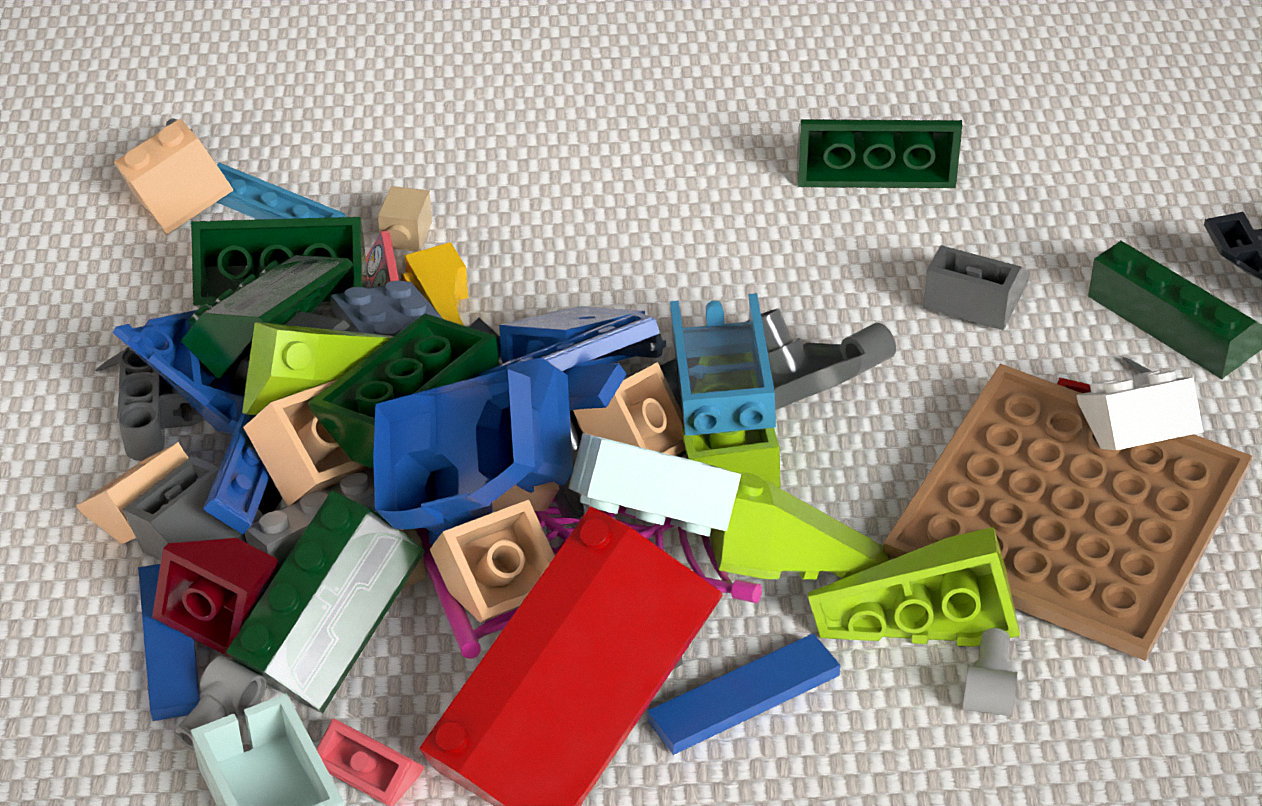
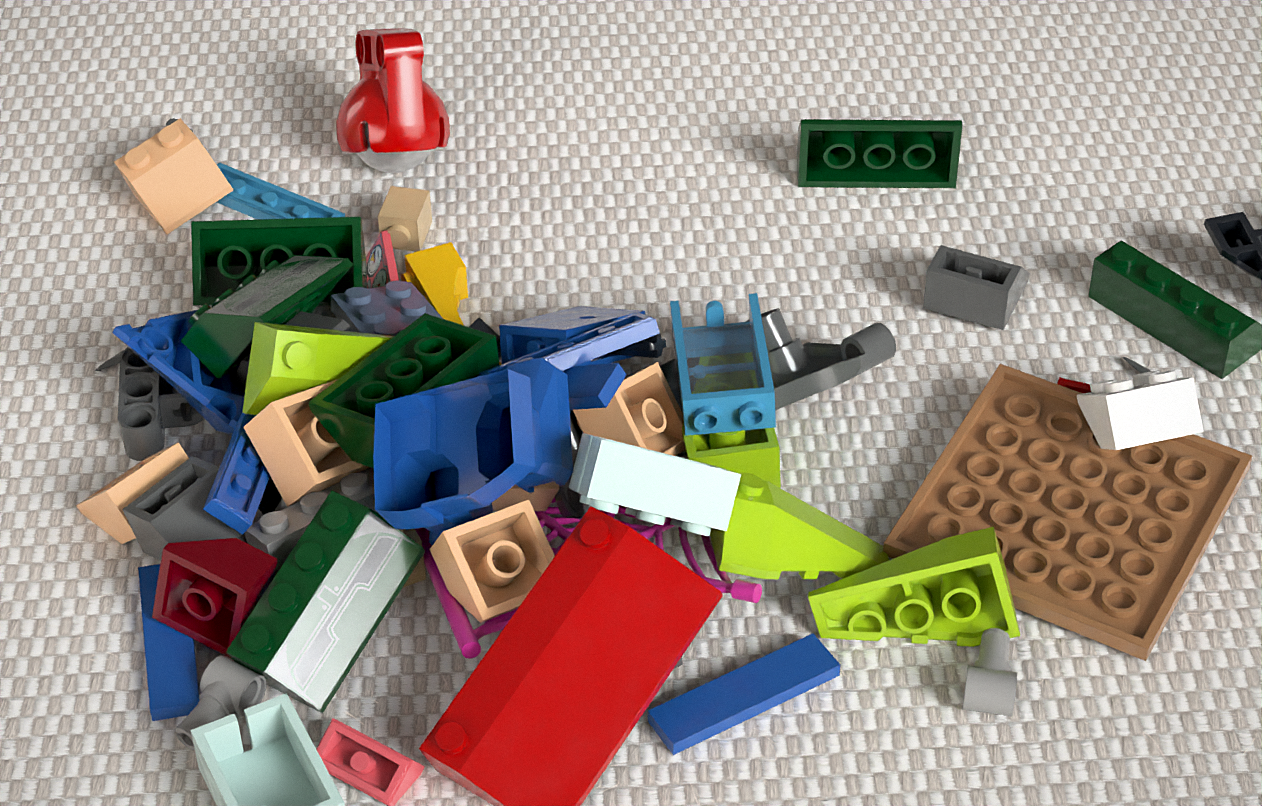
(391, 112): none -> red piece

